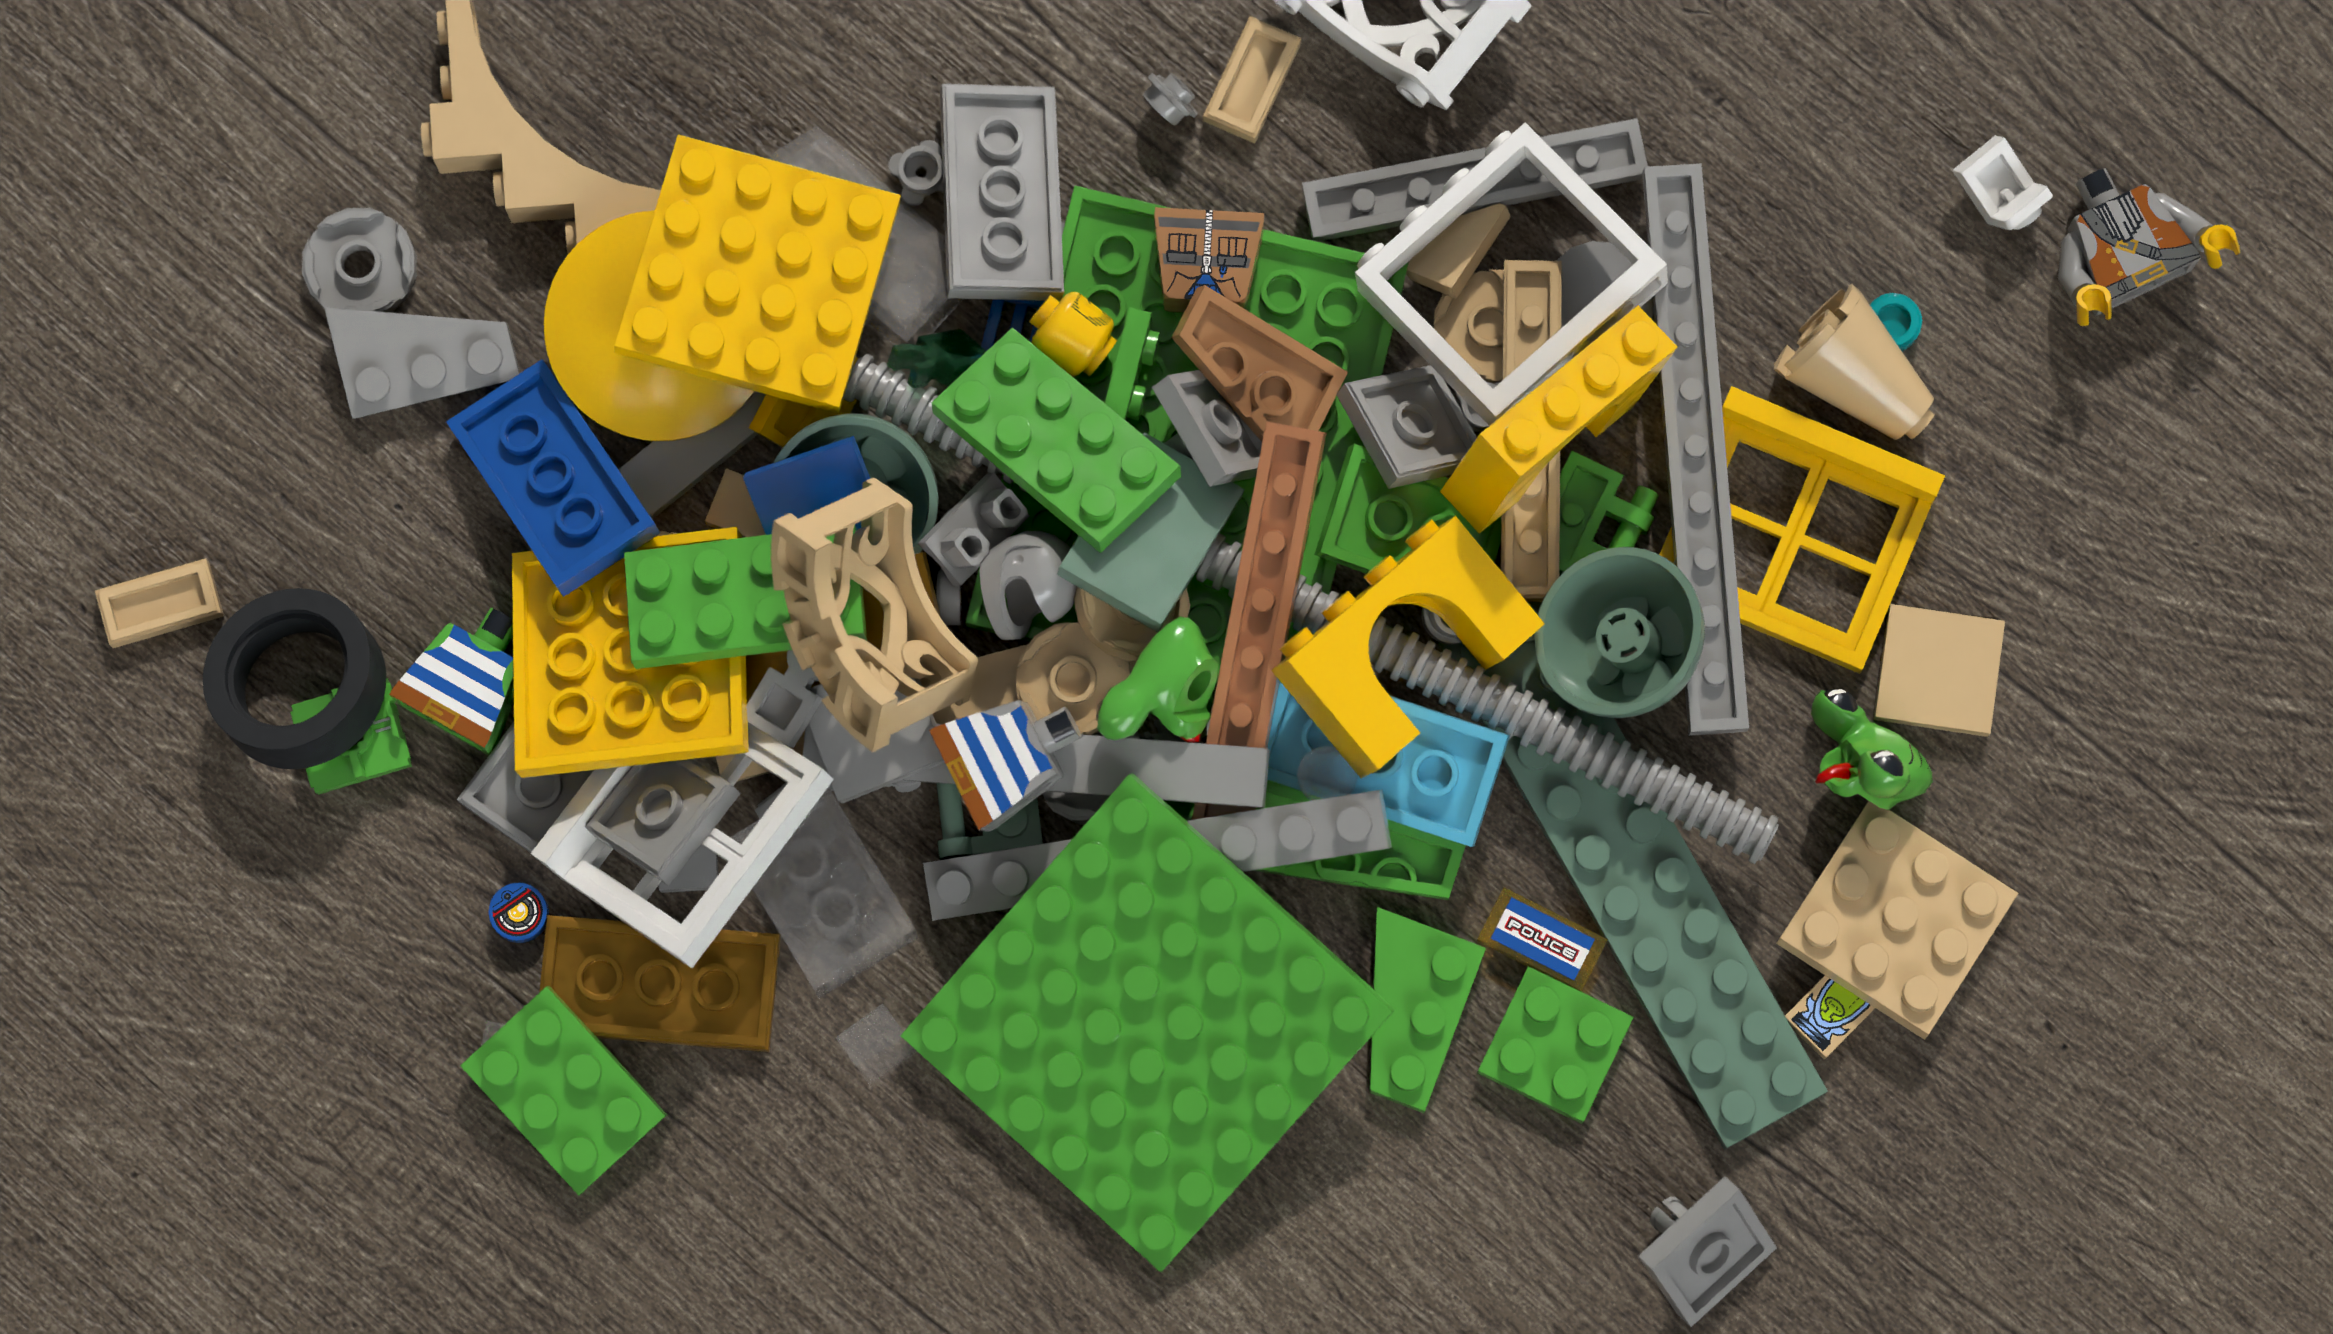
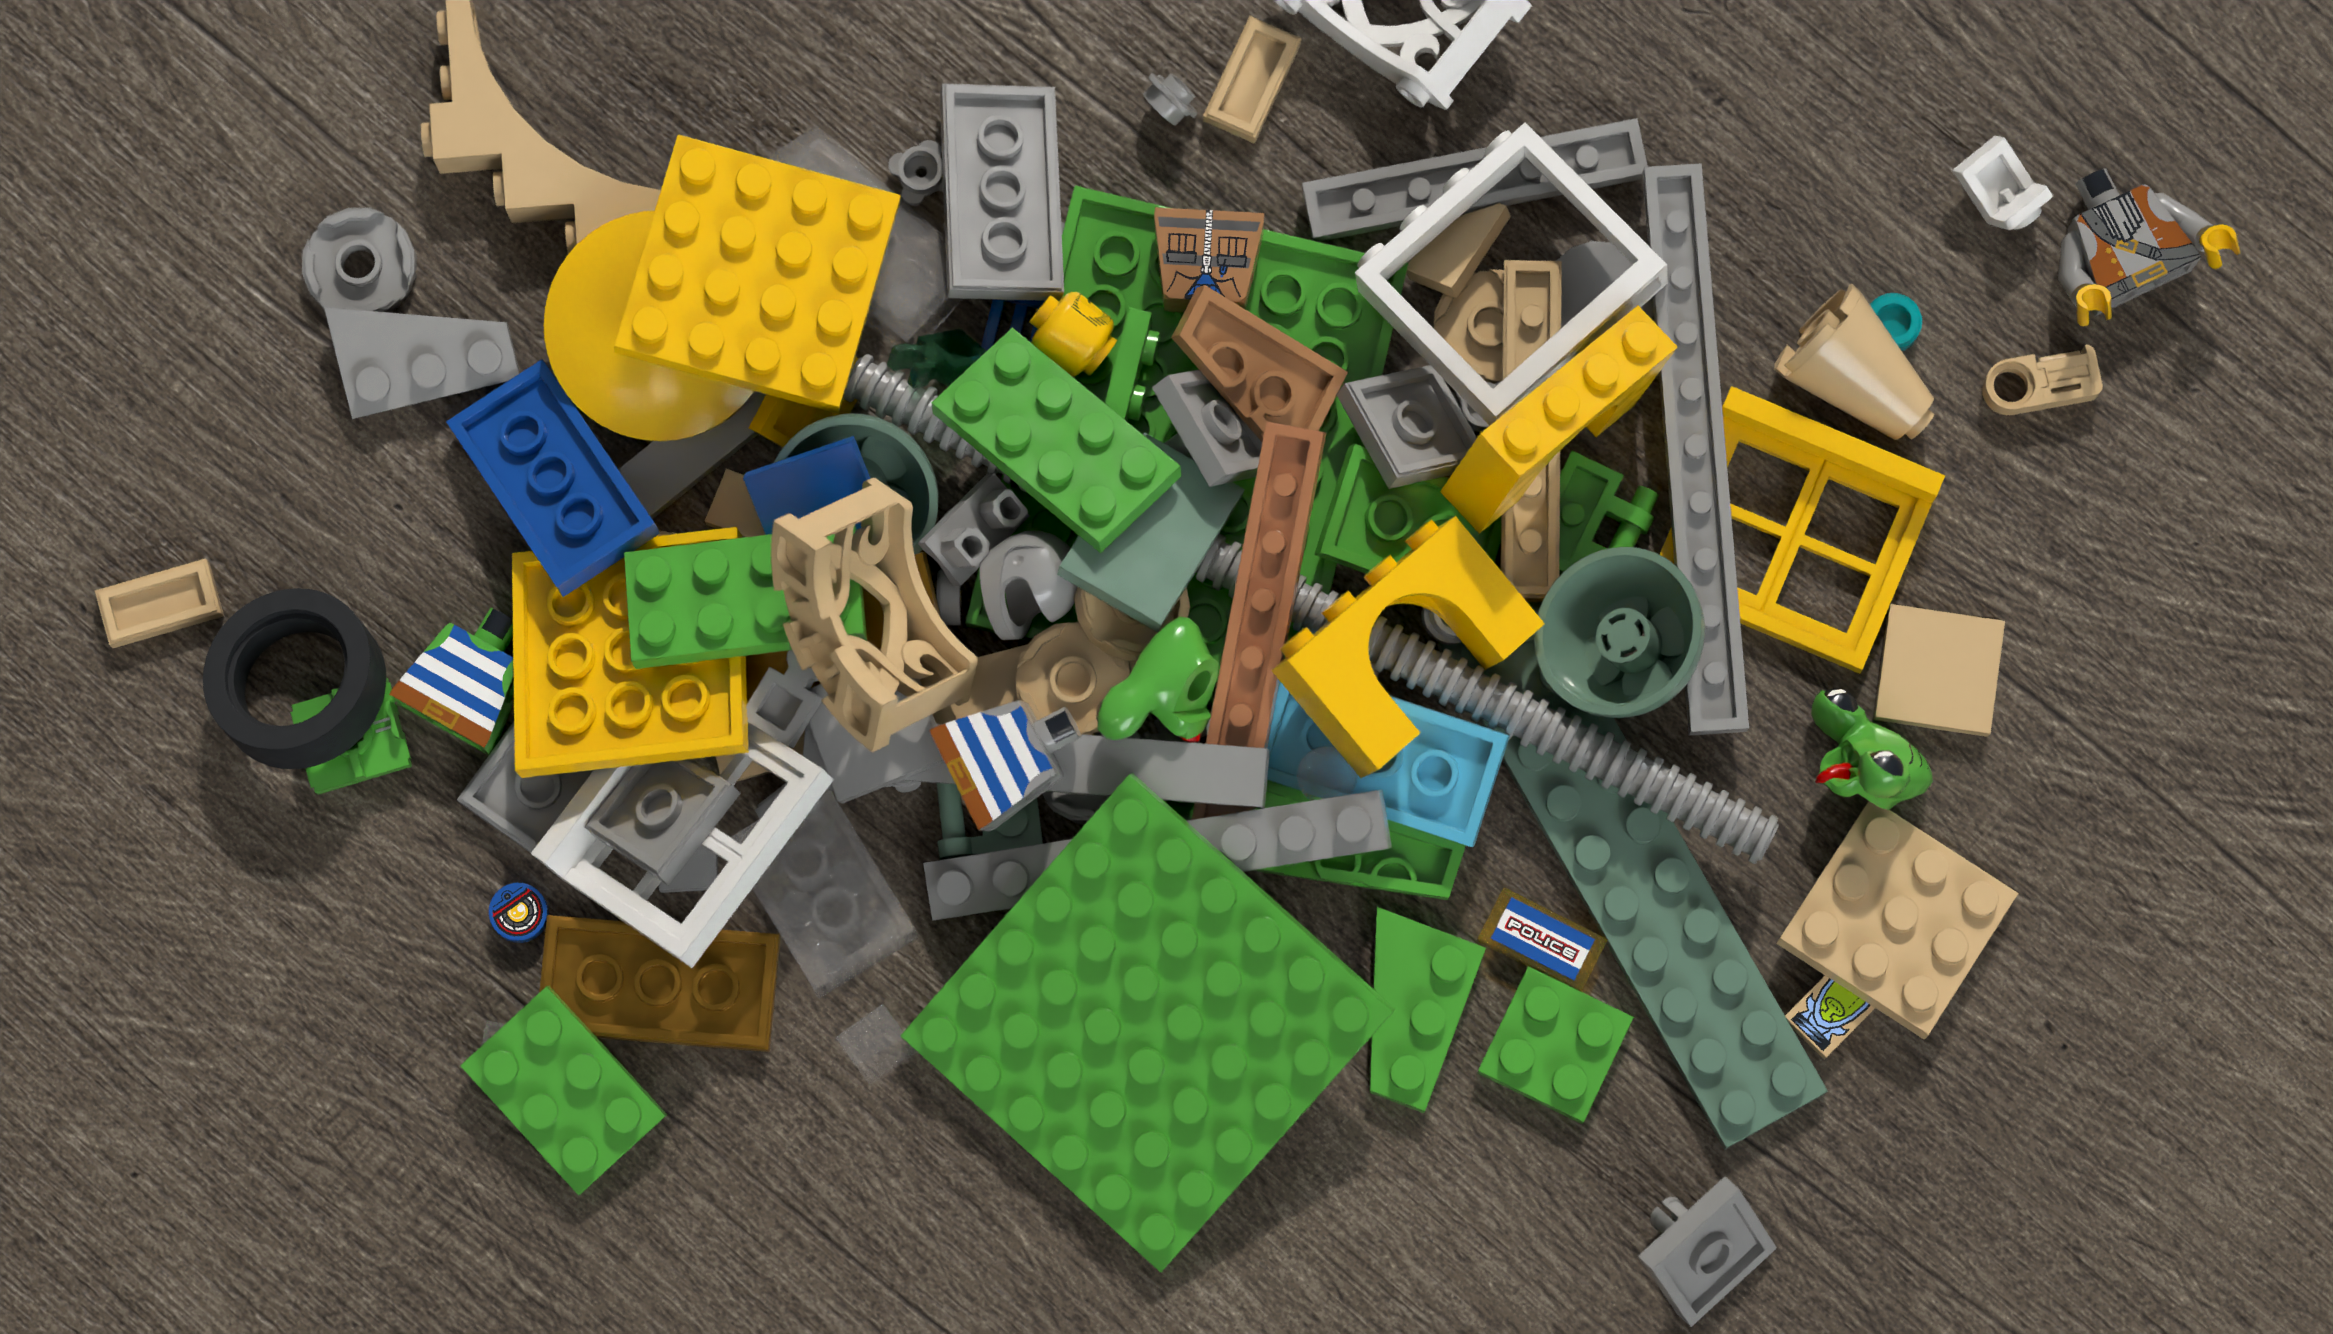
(2048, 383): none -> tan piece

